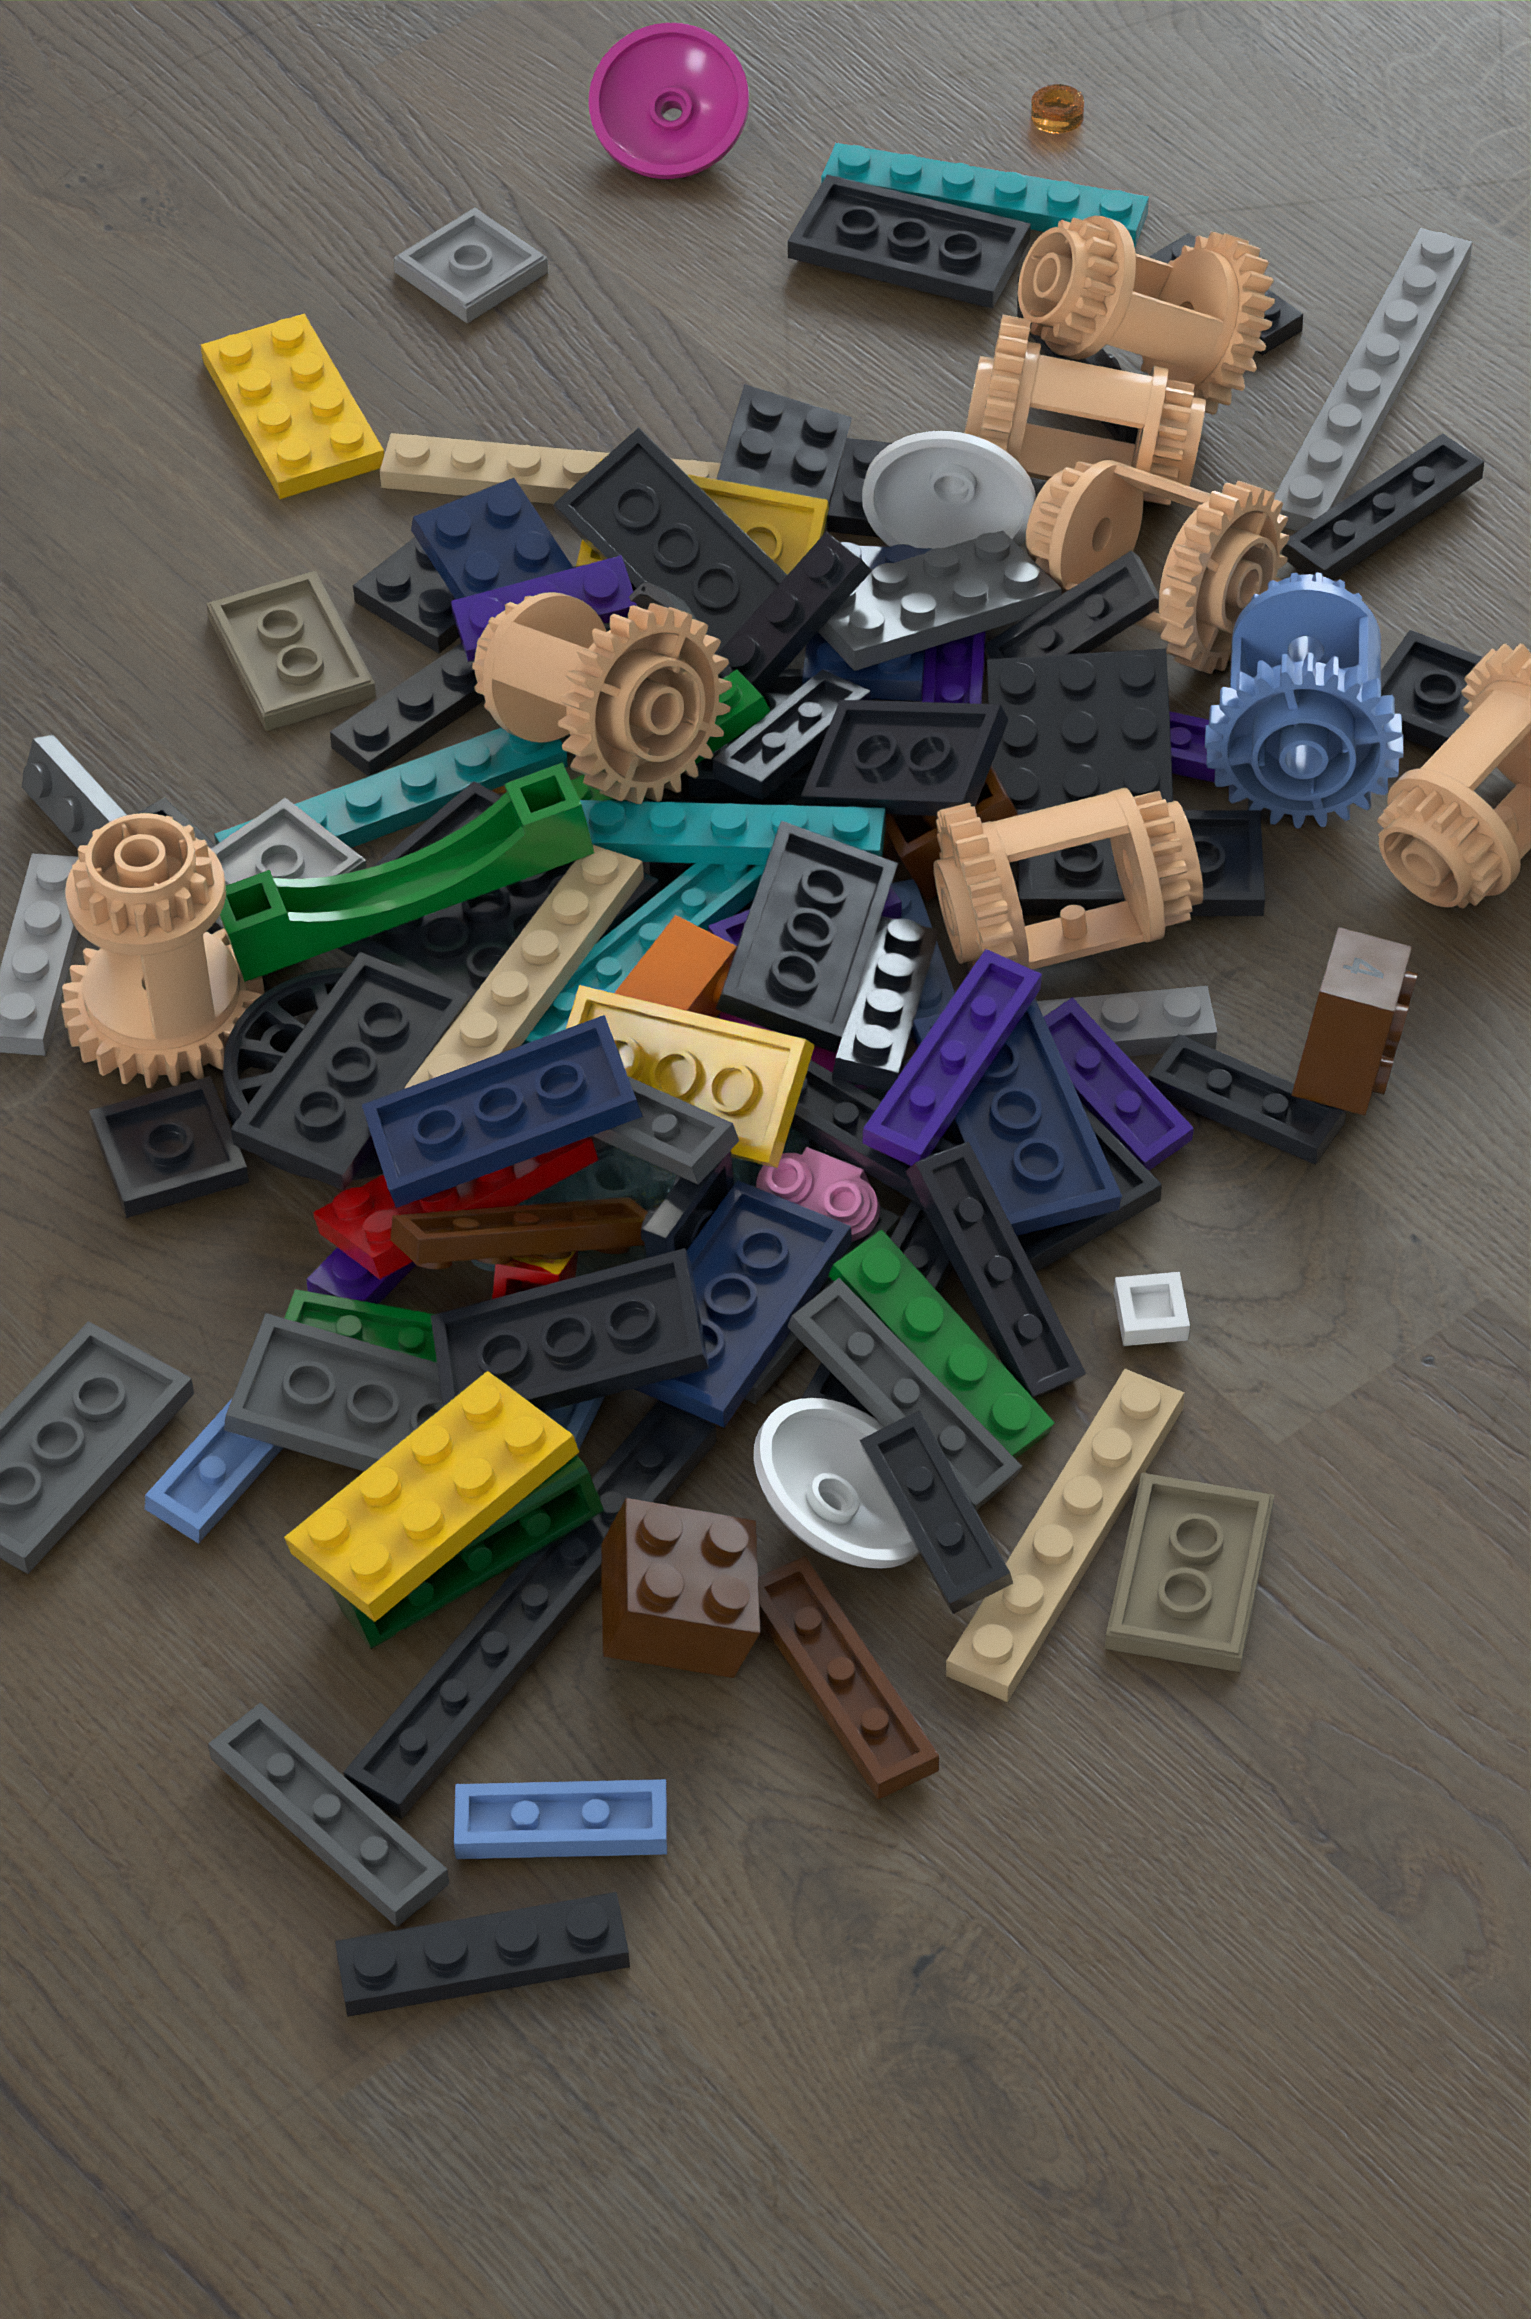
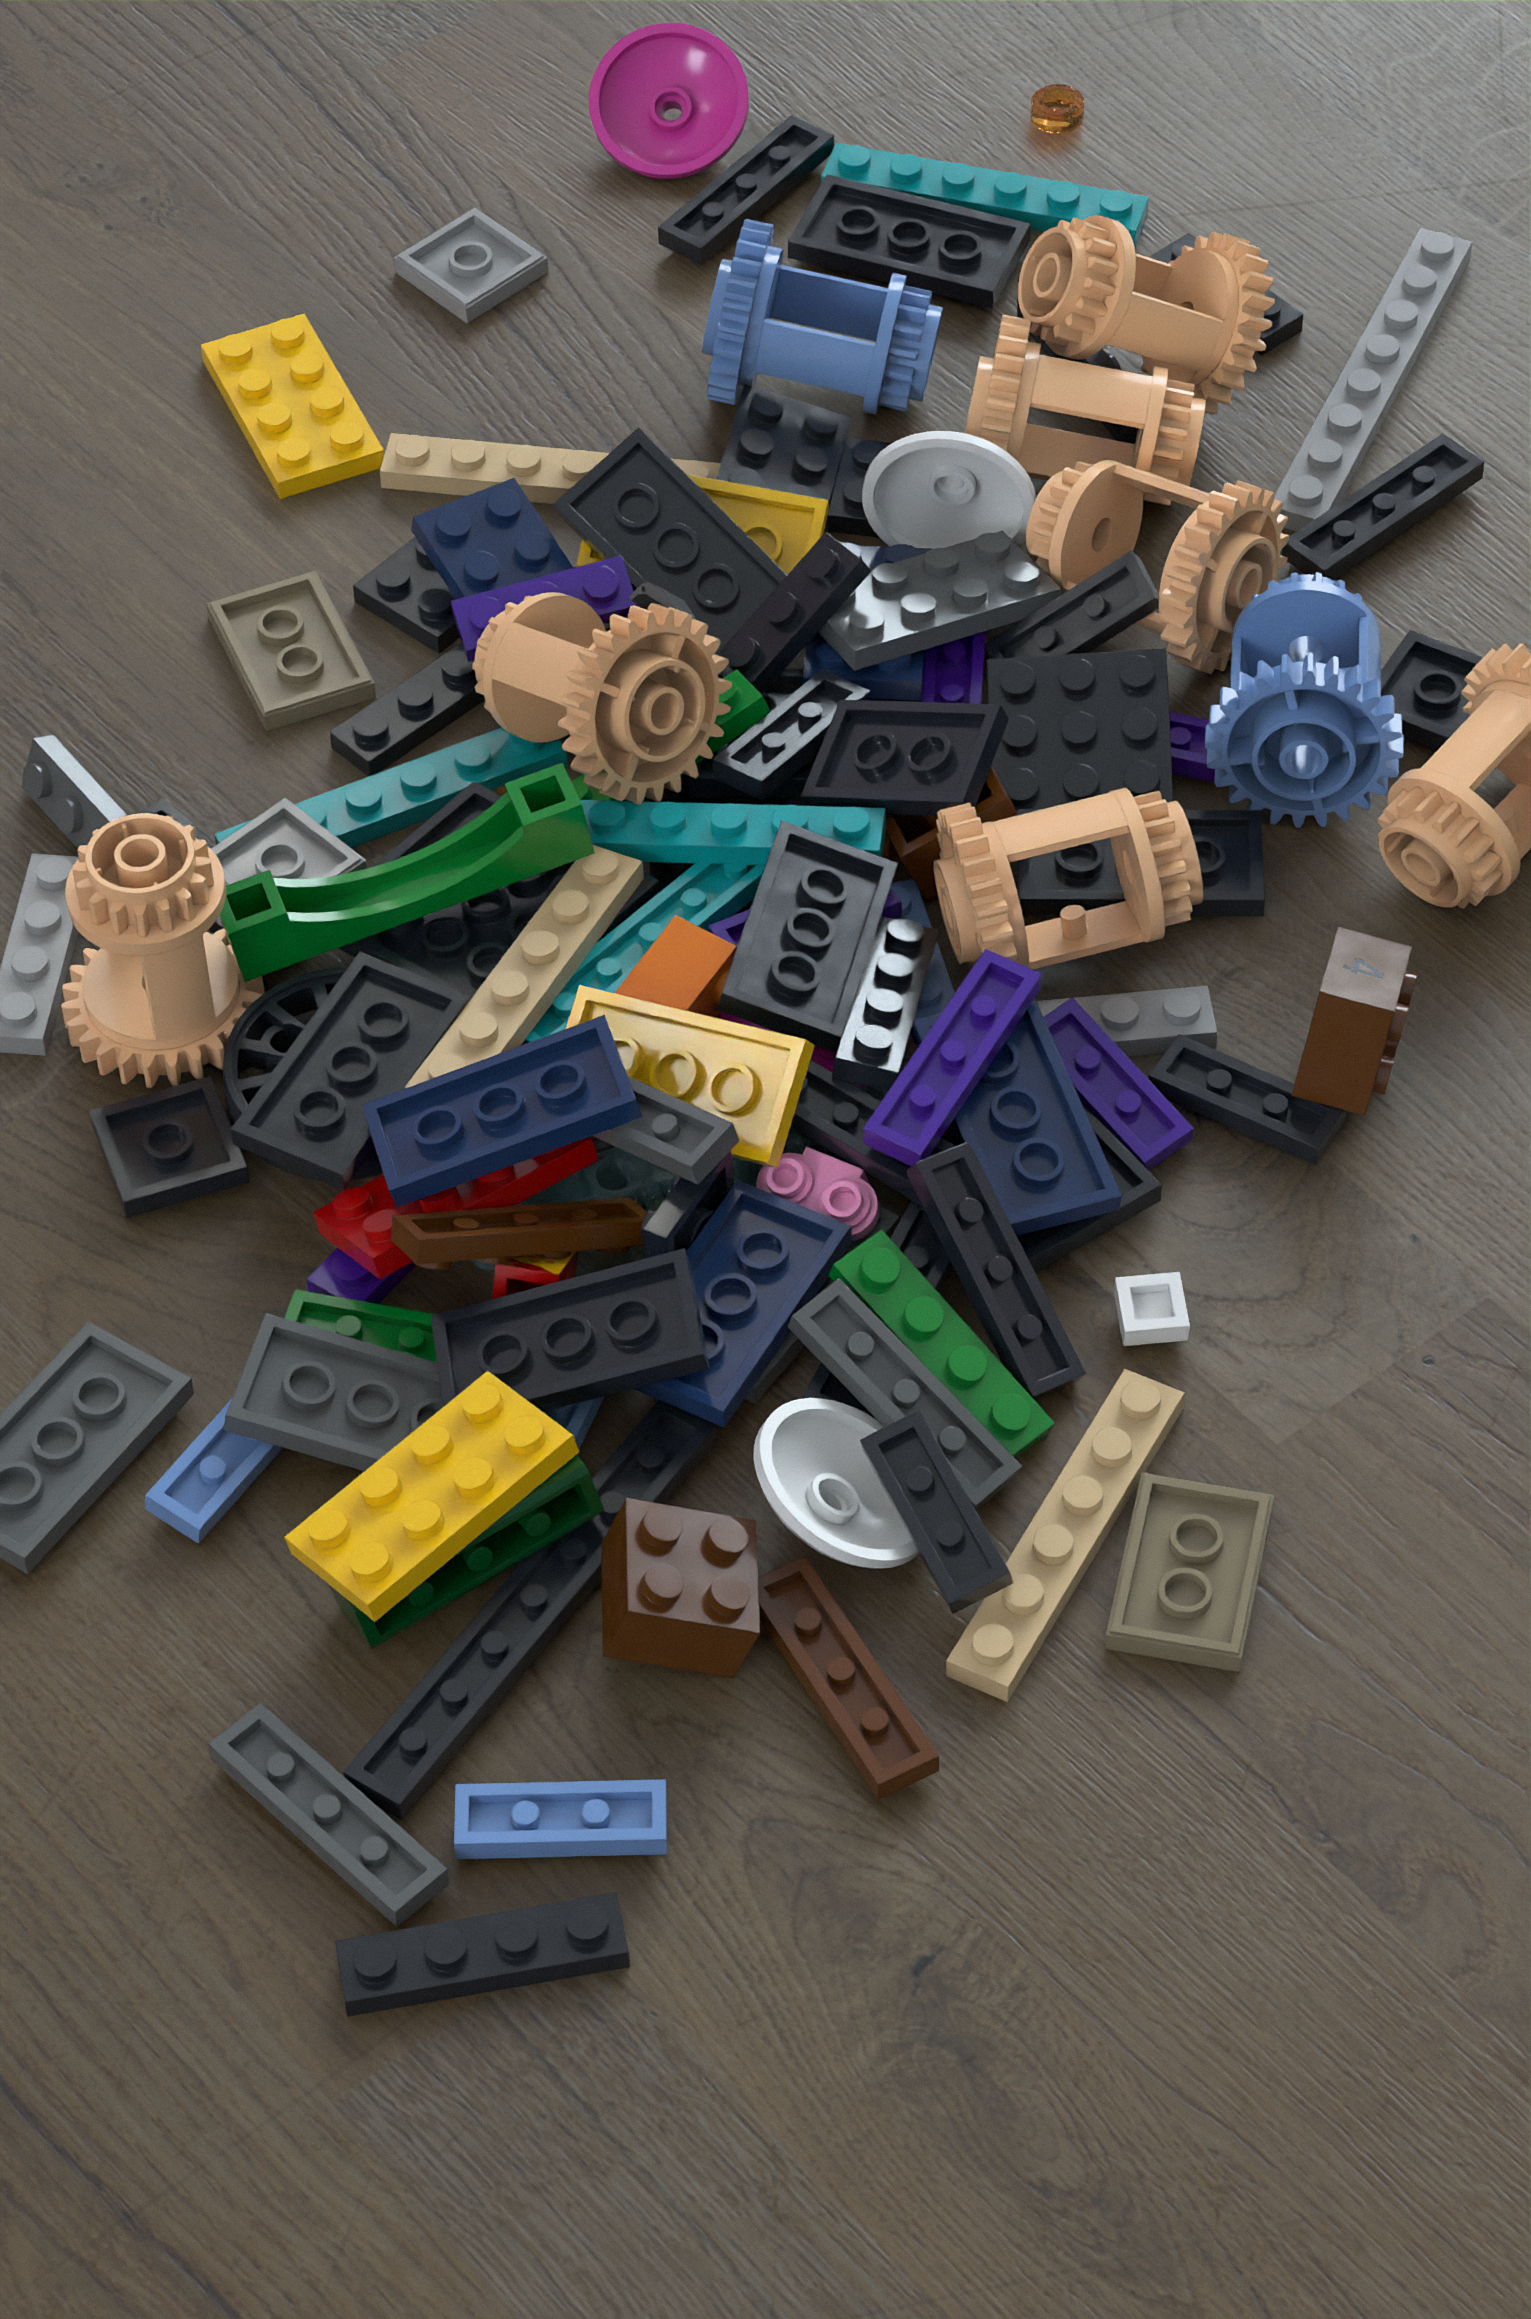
(746, 189): none -> black plate
(761, 288): none -> medium blue piece

